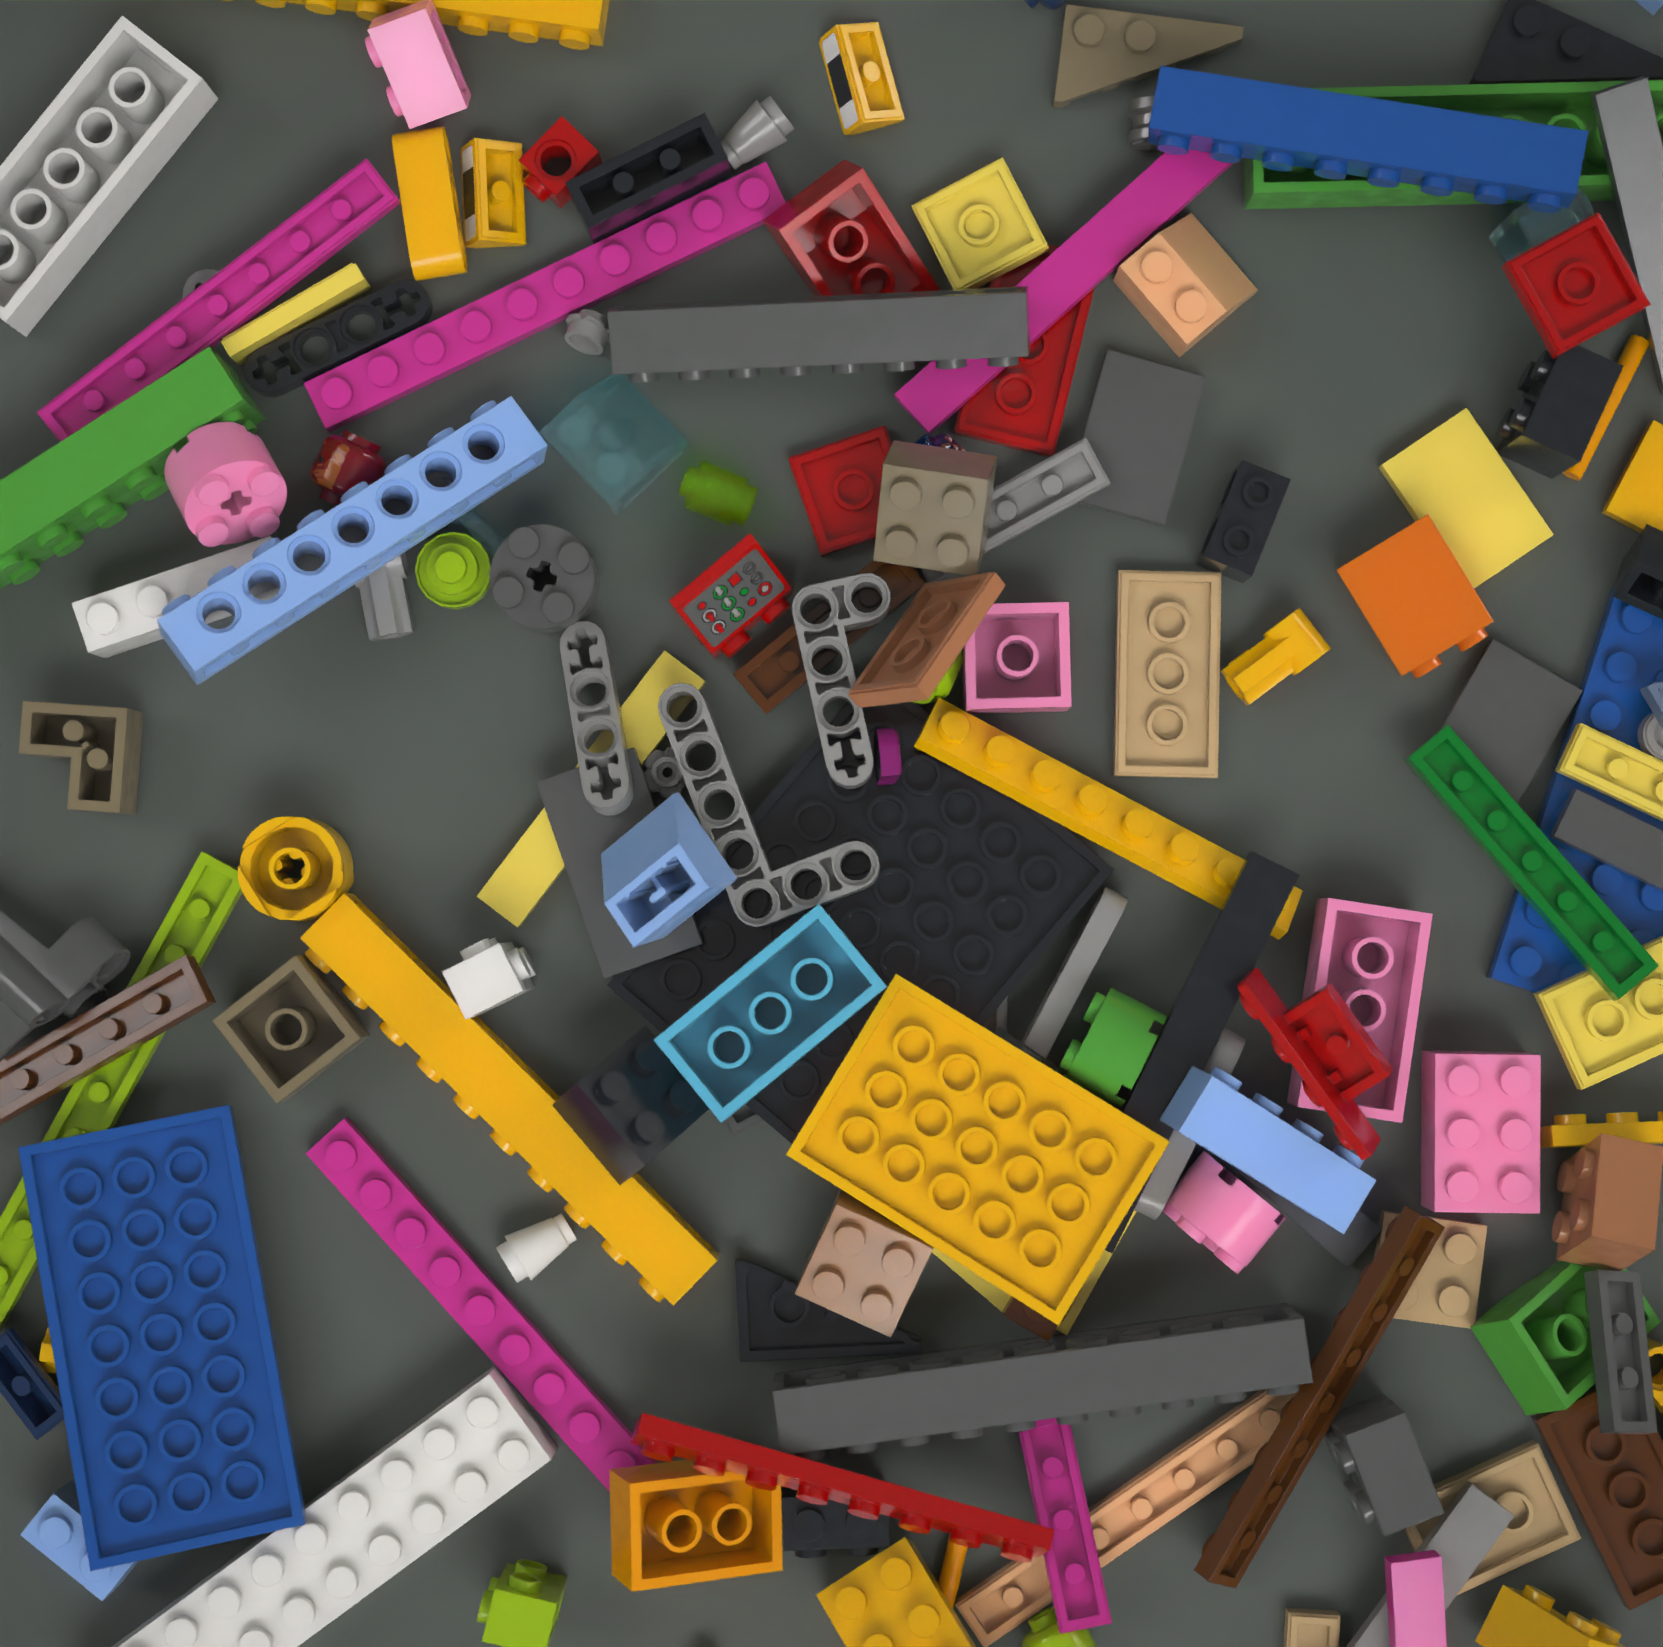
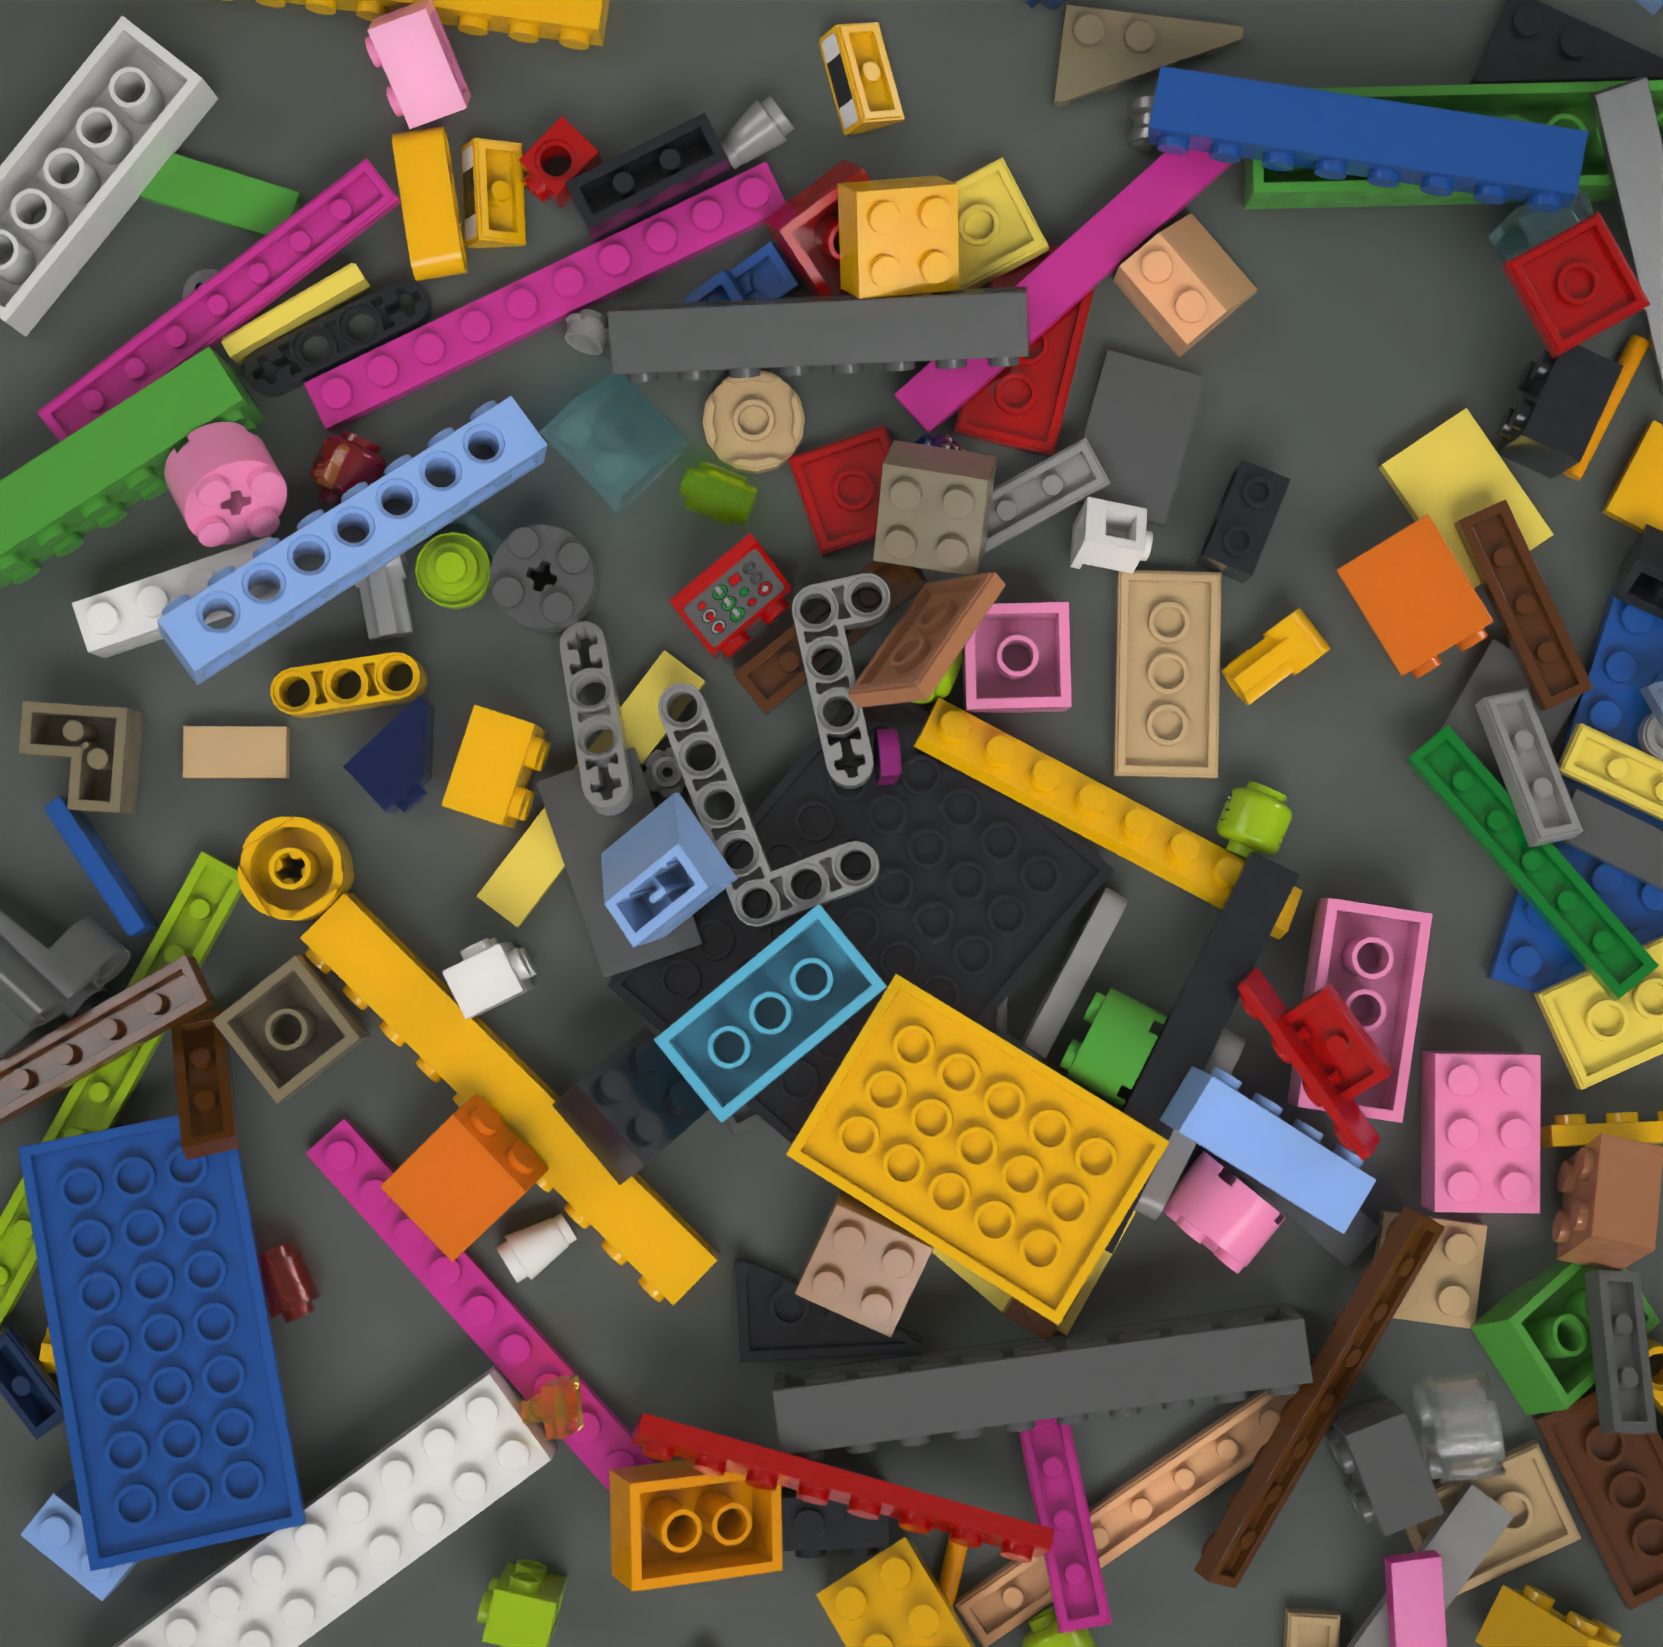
(101, 868): none -> blue tile
(204, 1087): none -> reddish brown plate
(221, 195): none -> bright green tile
(236, 752): none -> tan tile
(288, 1282): none -> clear red brick
(324, 681): none -> yellow beam
(398, 759): none -> clear blue slope
(464, 1177): none -> orange brick
(496, 767): none -> yellow brick
(557, 1407): none -> clear yellow tile
(754, 422): none -> tan tile
(758, 277): none -> blue slope
(898, 236): none -> yellow brick
(1110, 536): none -> white brick
(1254, 820): none -> lime head
(1461, 1426): none -> clear brick
(1523, 605): none -> reddish brown plate
(1528, 768): none -> light grey tile

